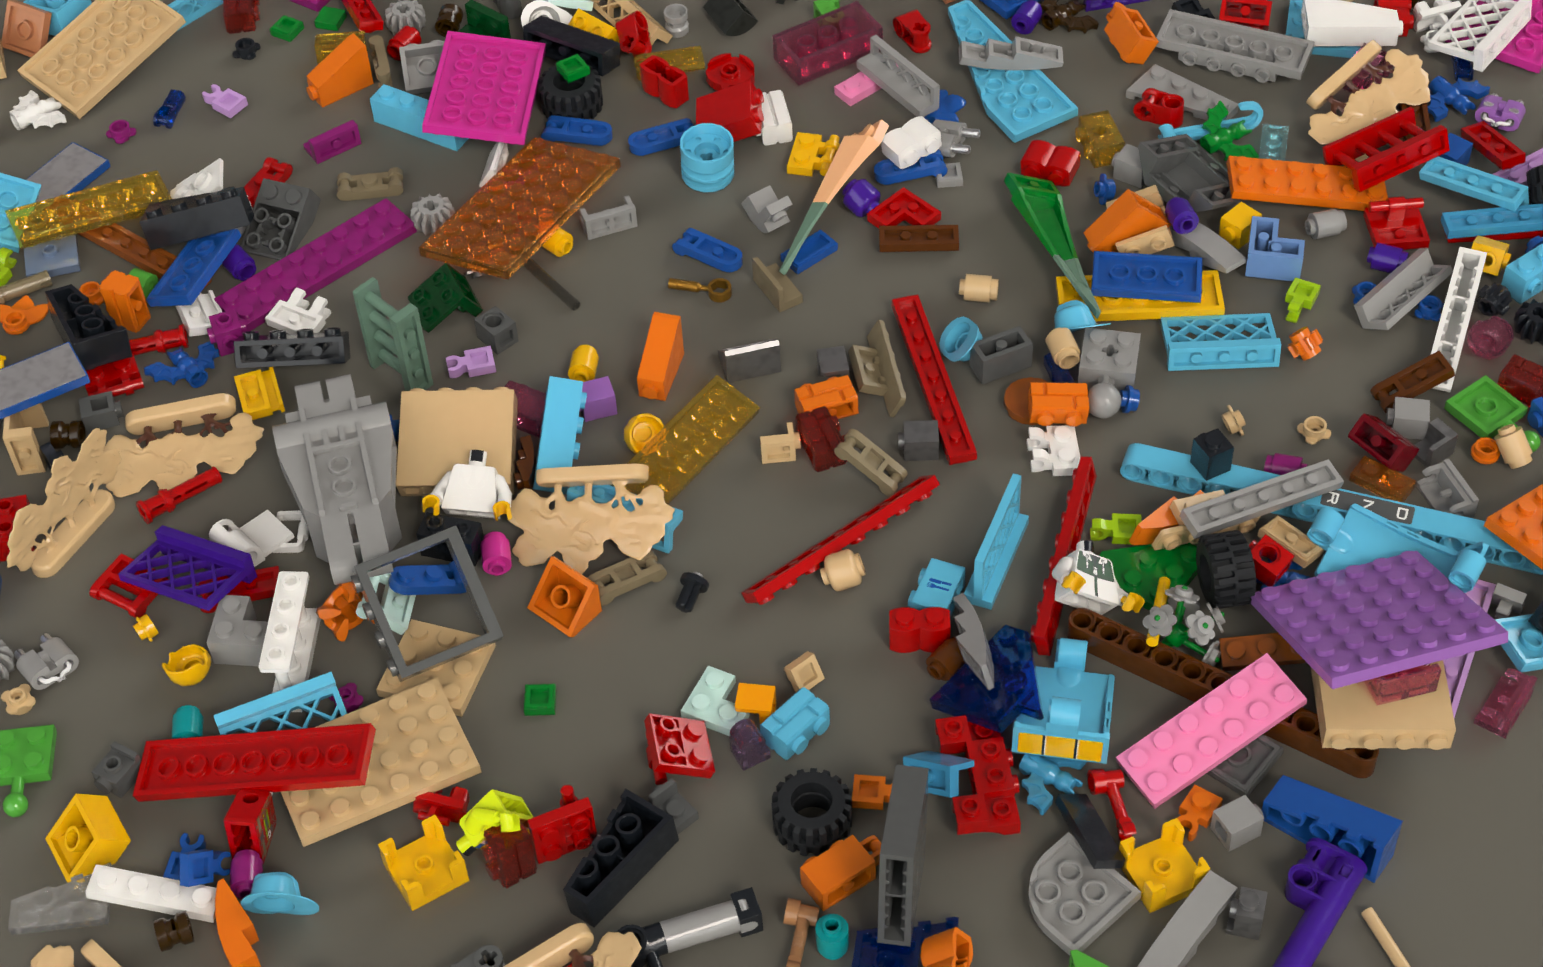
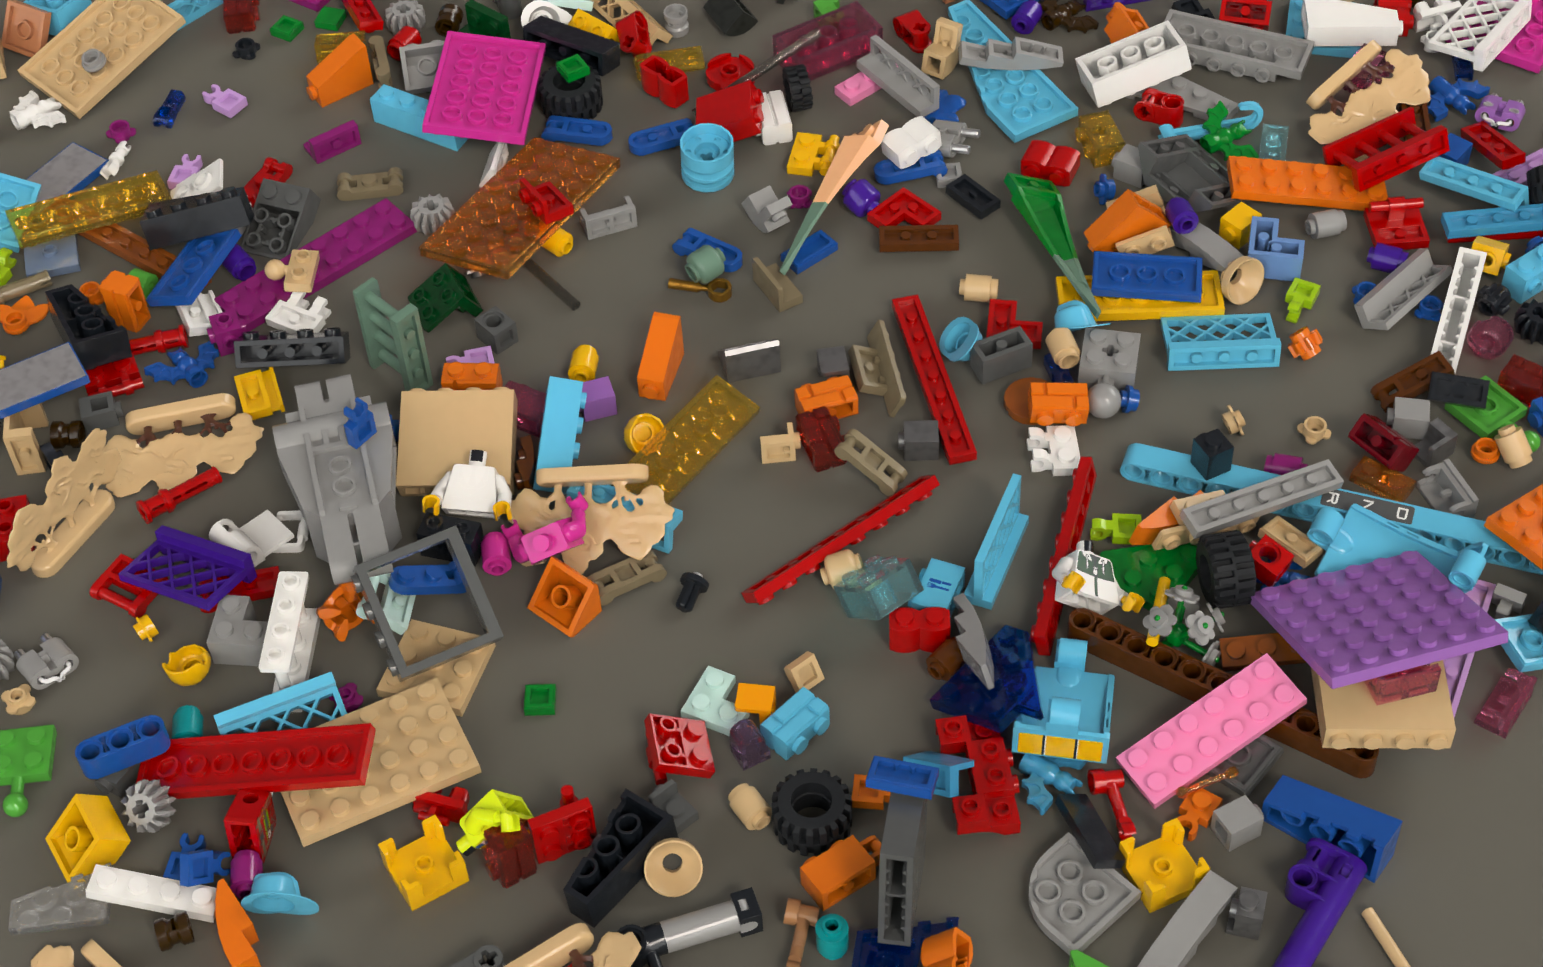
(93, 60): none -> light grey plate
(116, 160): none -> white piece
(122, 747): none -> blue beam
(148, 806): none -> light grey gear
(181, 172): none -> lavender plate
(298, 273): none -> tan plate
(360, 424): none -> blue plate
(466, 375): none -> orange brick
(545, 201): none -> red bracket
(550, 539): none -> dark pink torso
(678, 881): none -> tan piece
(705, 264): none -> sand green head
(750, 807): none -> tan brick
(777, 59): none -> clear smoke bar
(797, 87): none -> black tyre
(800, 196): none -> magenta plate
(878, 587): none -> clear light blue brick
(902, 777): none -> blue plate
(943, 54): none -> tan brick
(973, 196): none -> black plate
(1003, 317): none -> red plate
(1133, 64): none -> white brick
(1182, 792): none -> clear orange hinge
(1247, 281): none -> tan piece
(1458, 390): none -> black plate

